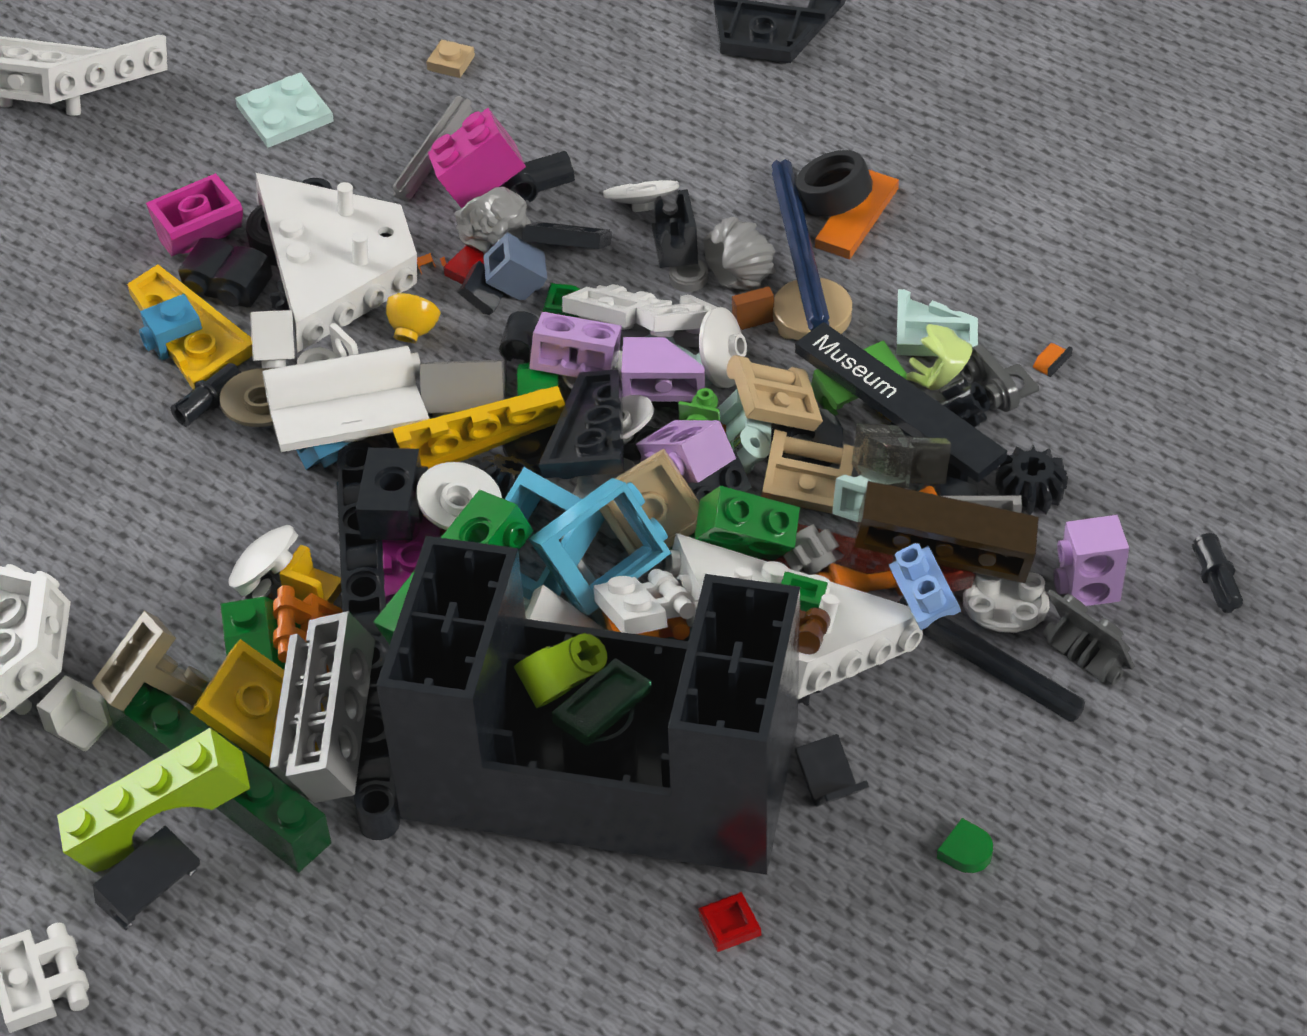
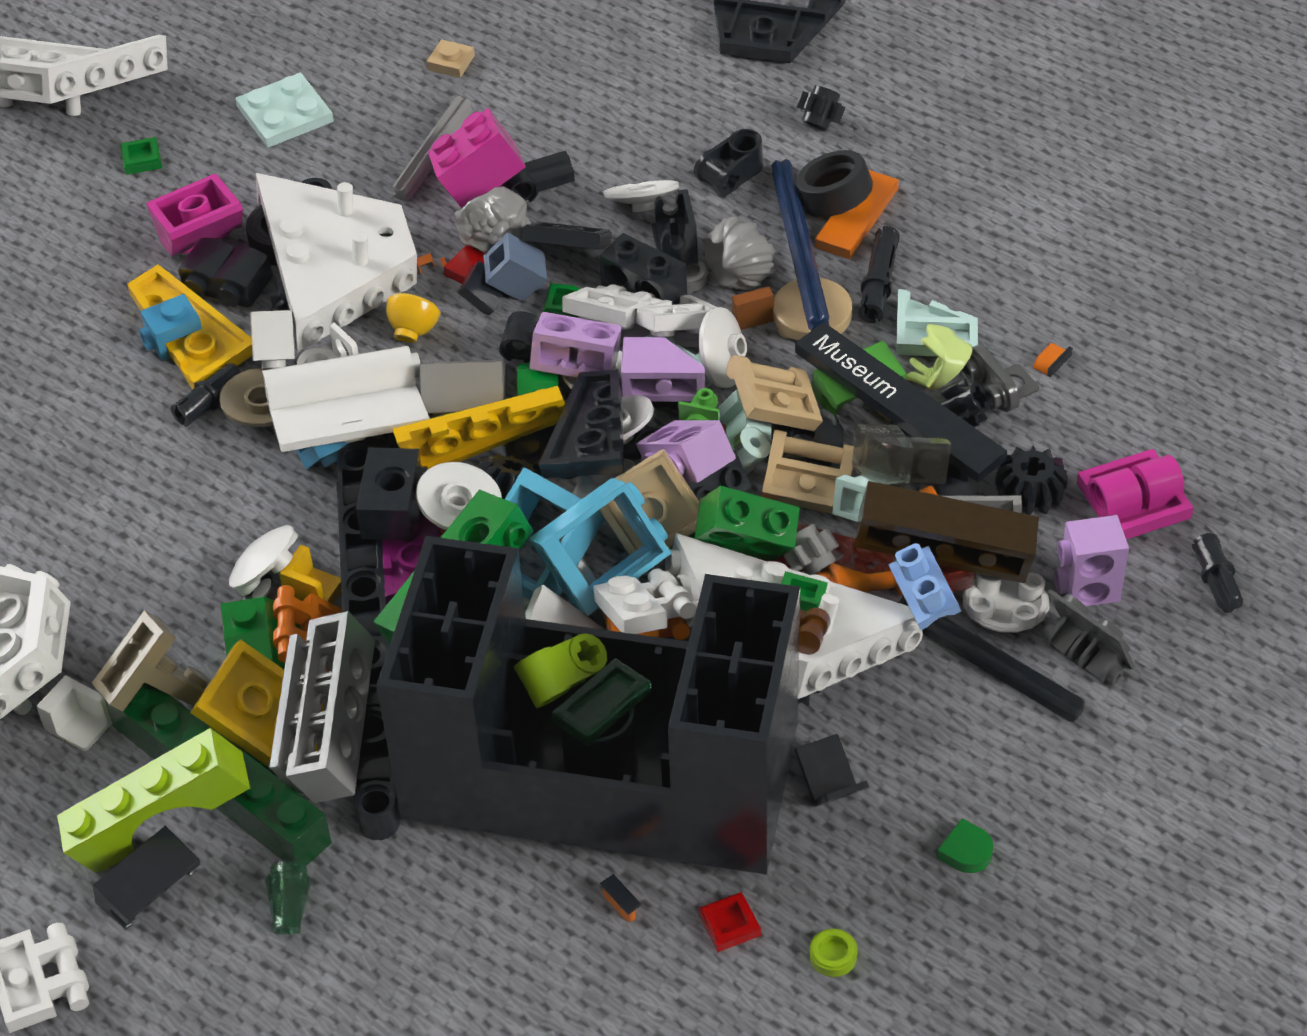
(140, 155): none -> green tile
(287, 896): none -> clear green cone
(620, 897): none -> black piece
(644, 269): none -> black brick
(733, 161): none -> black piece
(821, 107): none -> black gear
(833, 952): none -> lime tile
(877, 284): none -> black pin
(1139, 489): none -> dark pink plate

